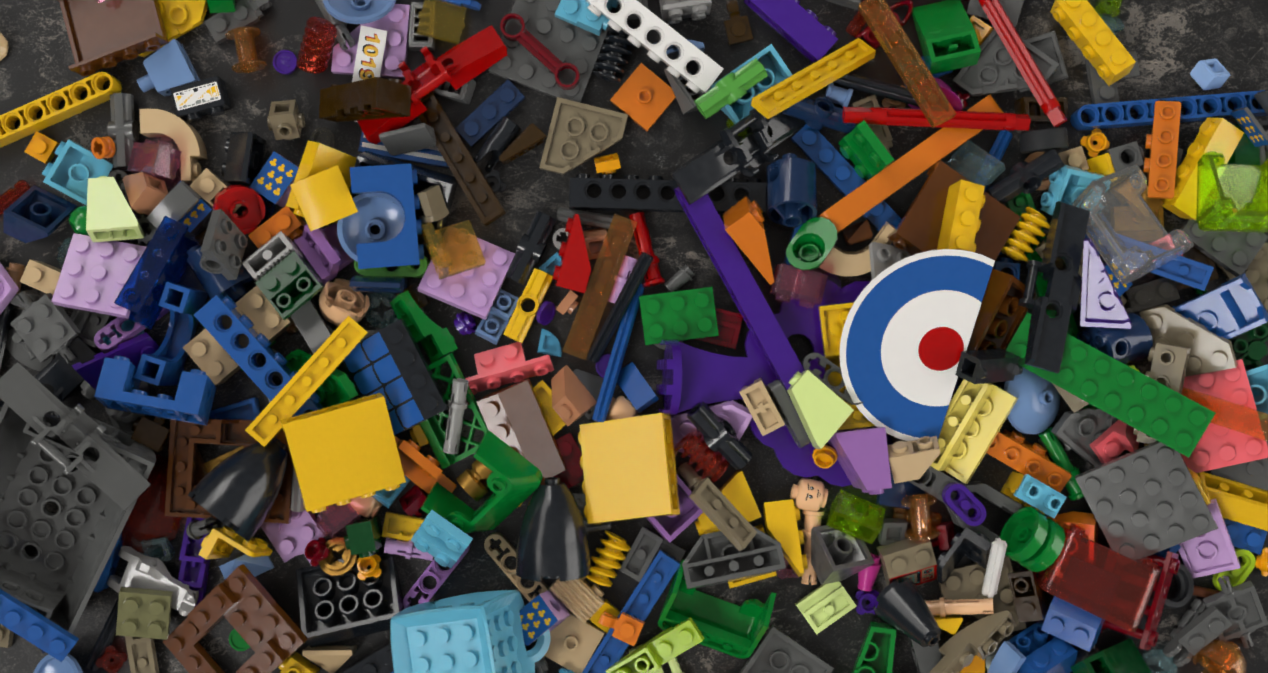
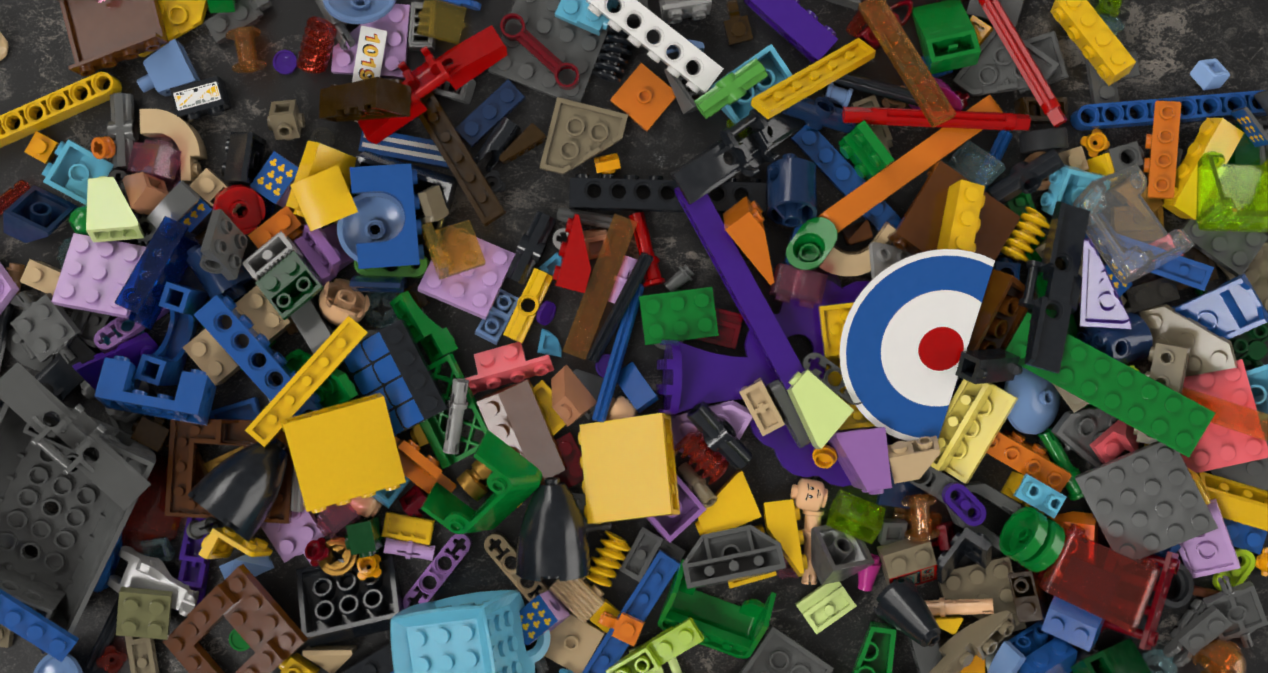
(408, 139): dark grey slope -> none
(441, 539): medium azure plate -> none
(465, 323): dark purple plate -> none
(568, 304): nougat plate -> none
(723, 514): dark tan plate -> none
(861, 599): dark purple plate -> none
(994, 568): white axle -> none

